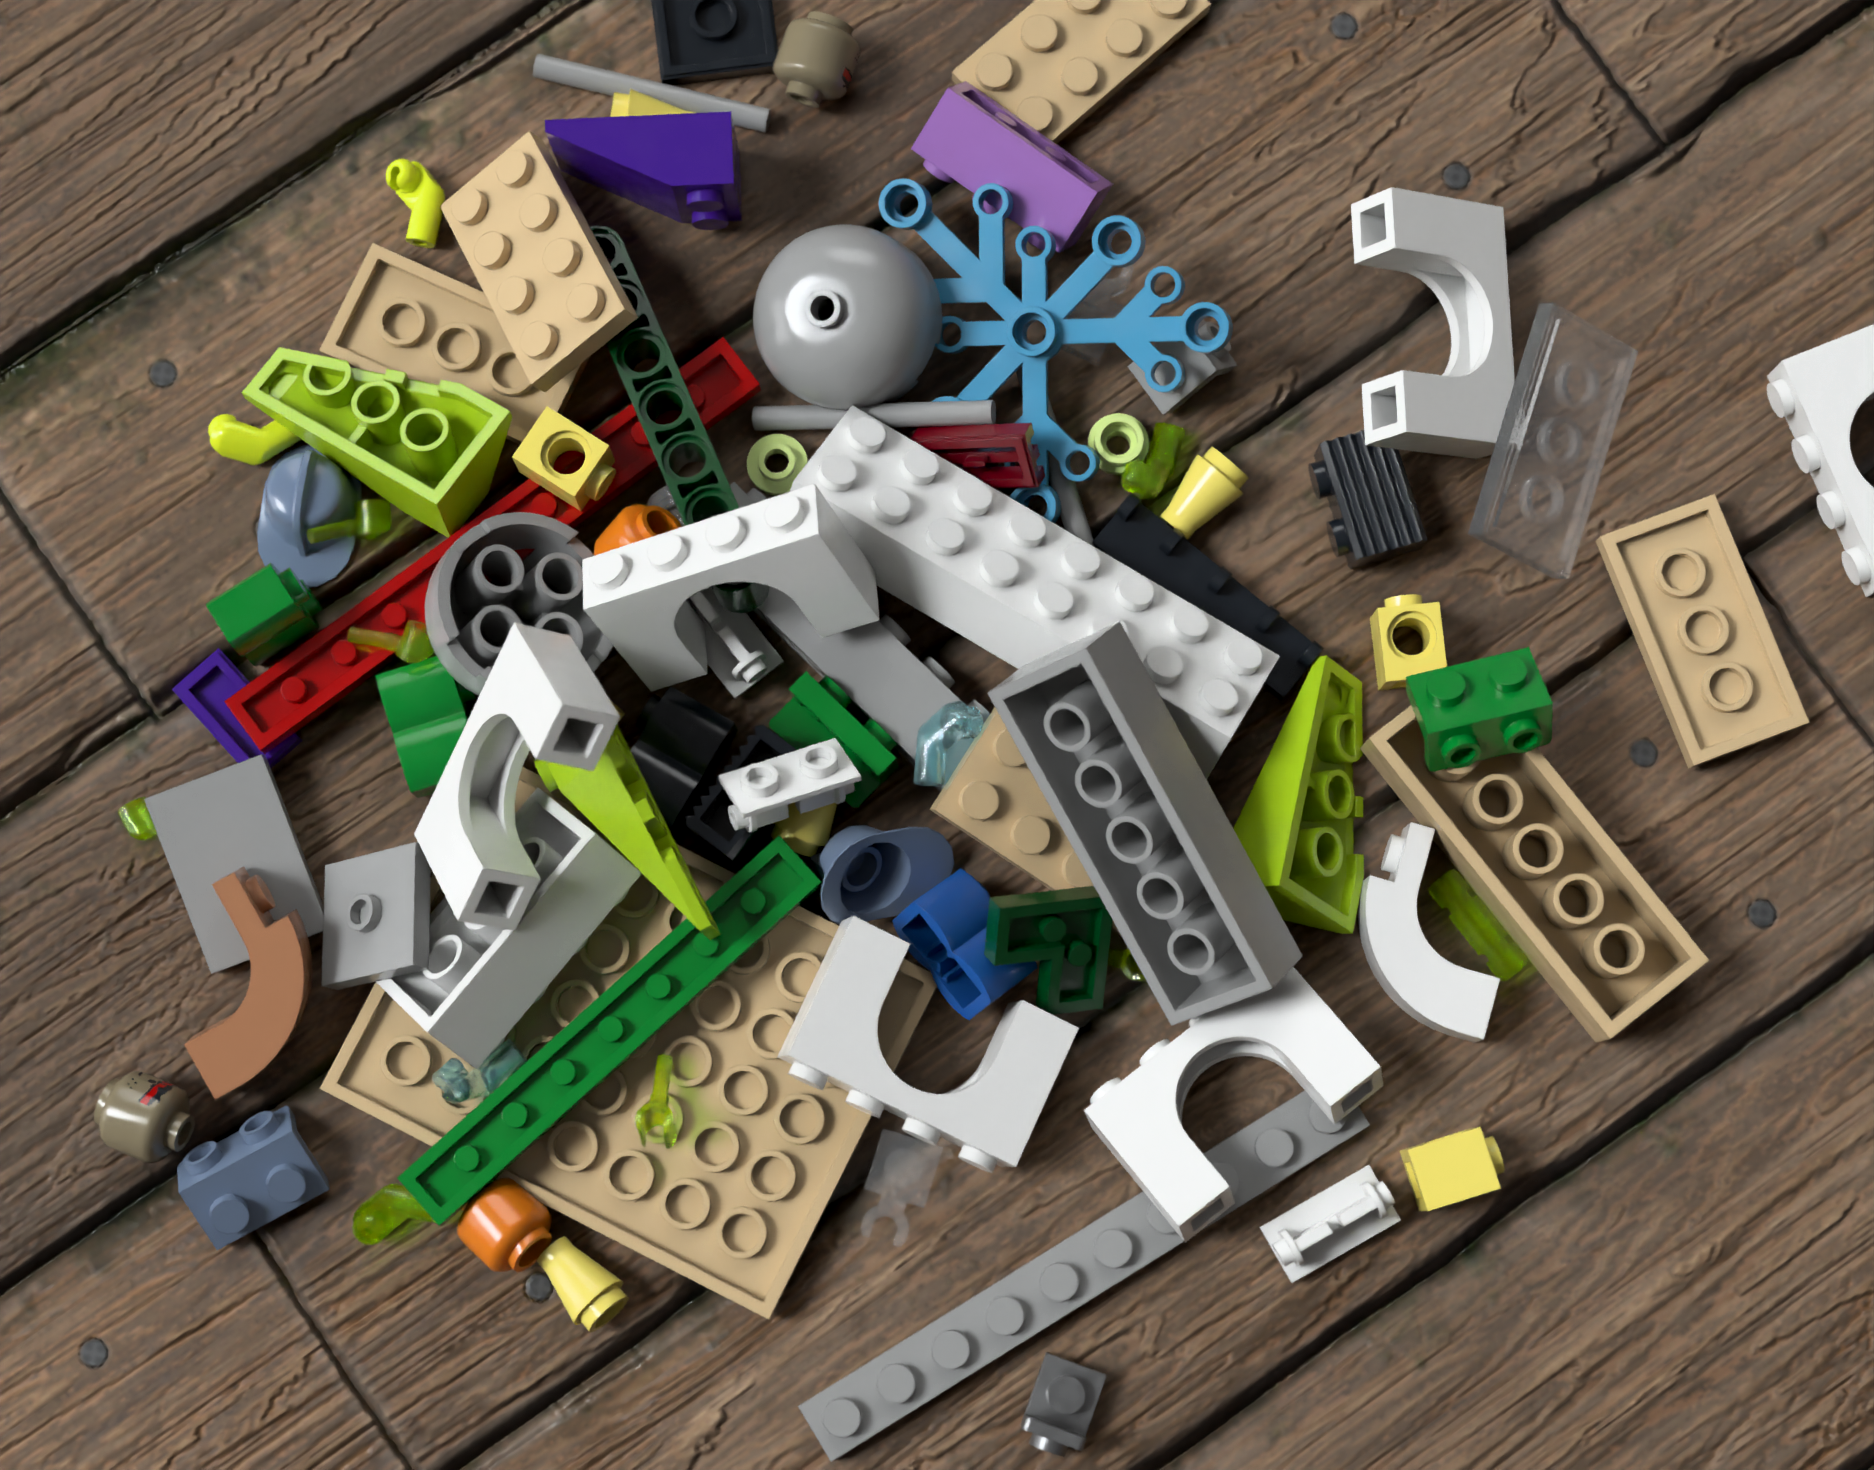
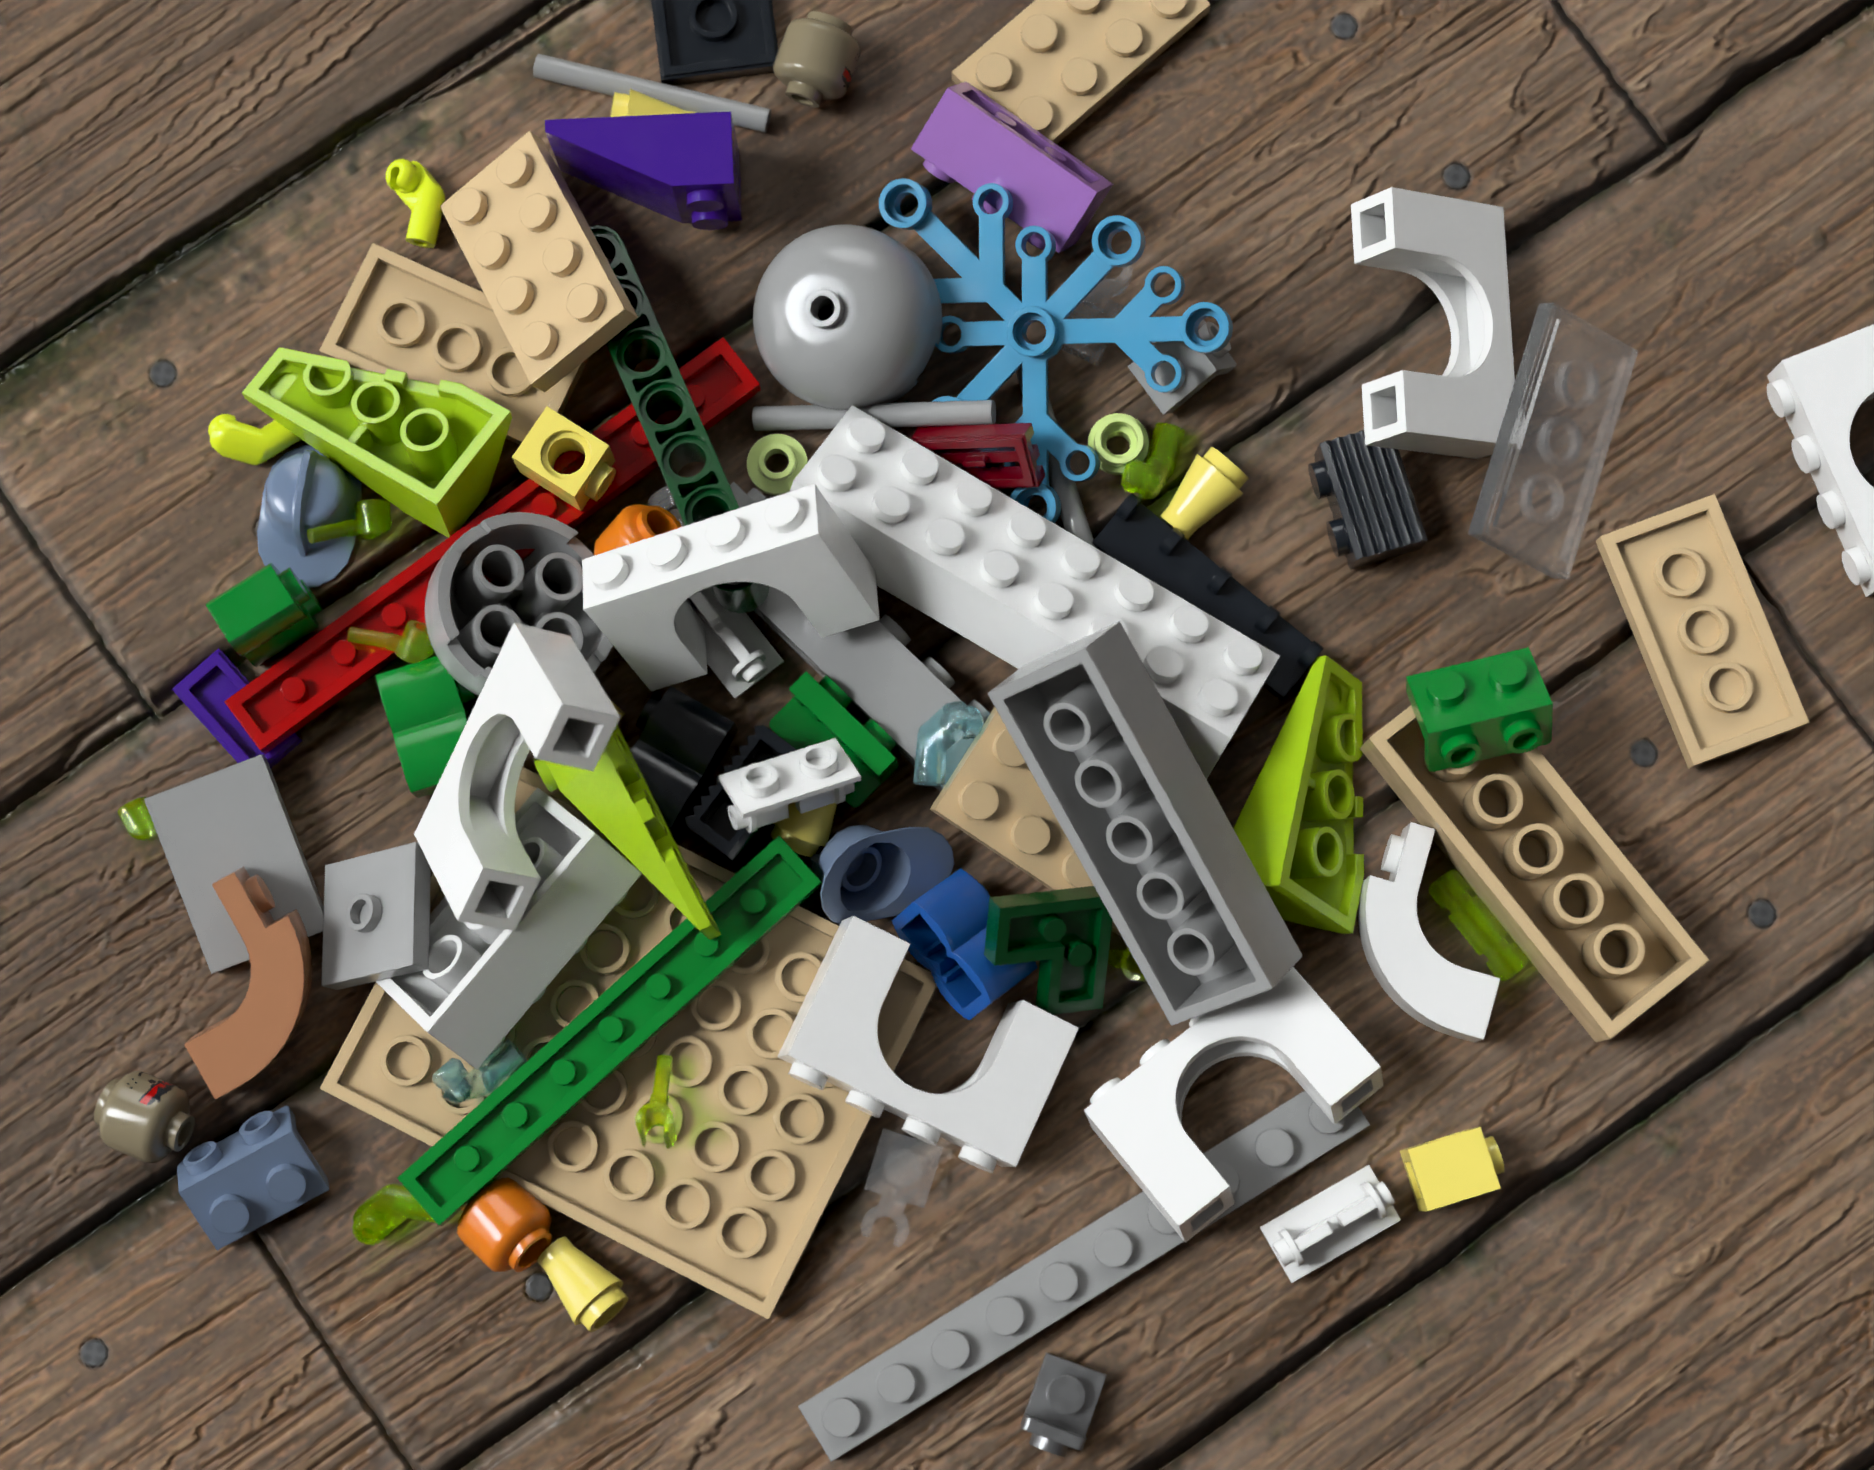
(1390, 663): light yellow brick -> none

